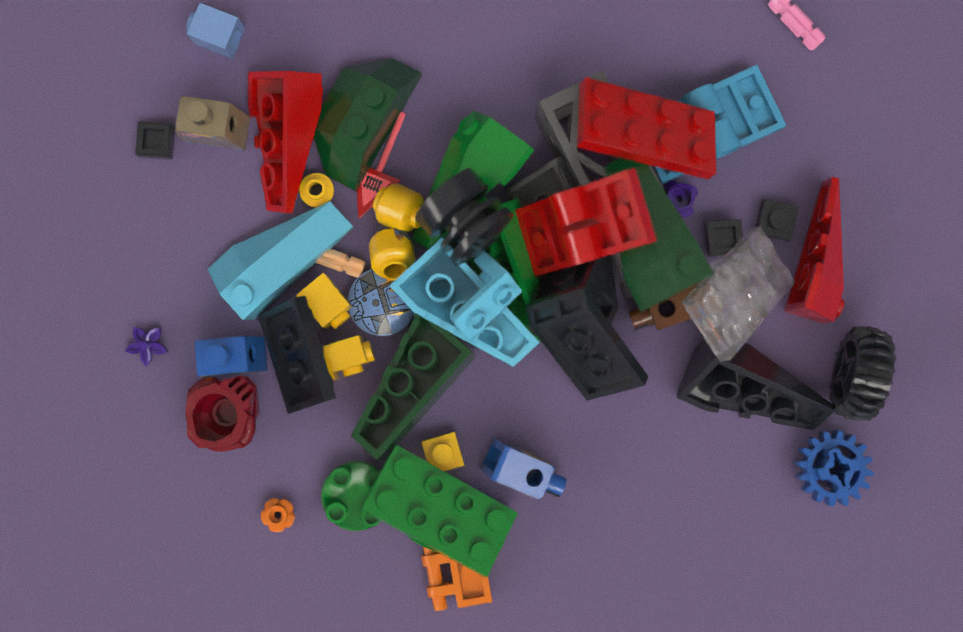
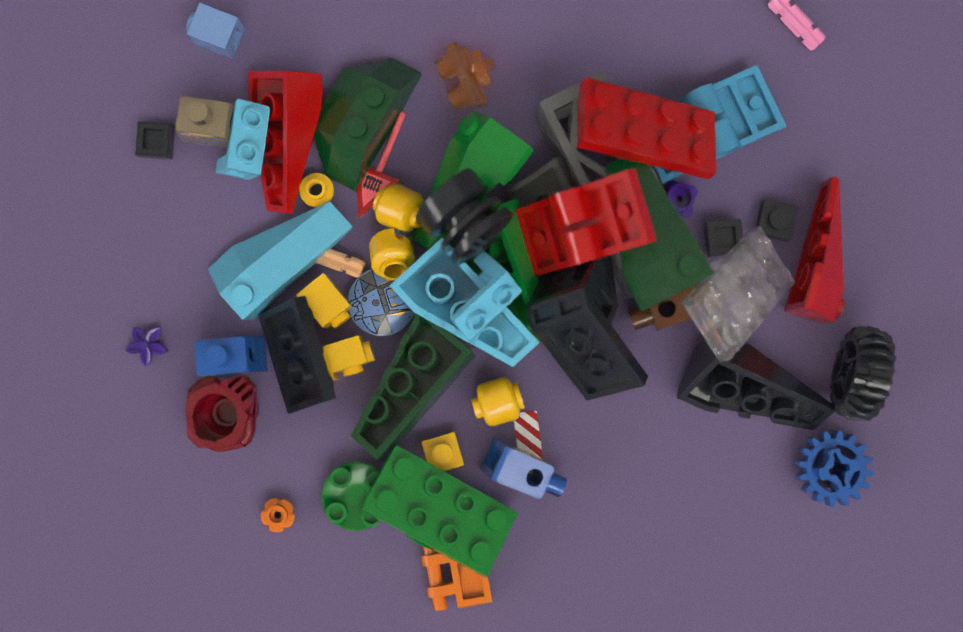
(245, 141): none -> medium azure bracket
(459, 63): none -> clear orange hips
(498, 401): none -> yellow head
(528, 434): none -> sticker

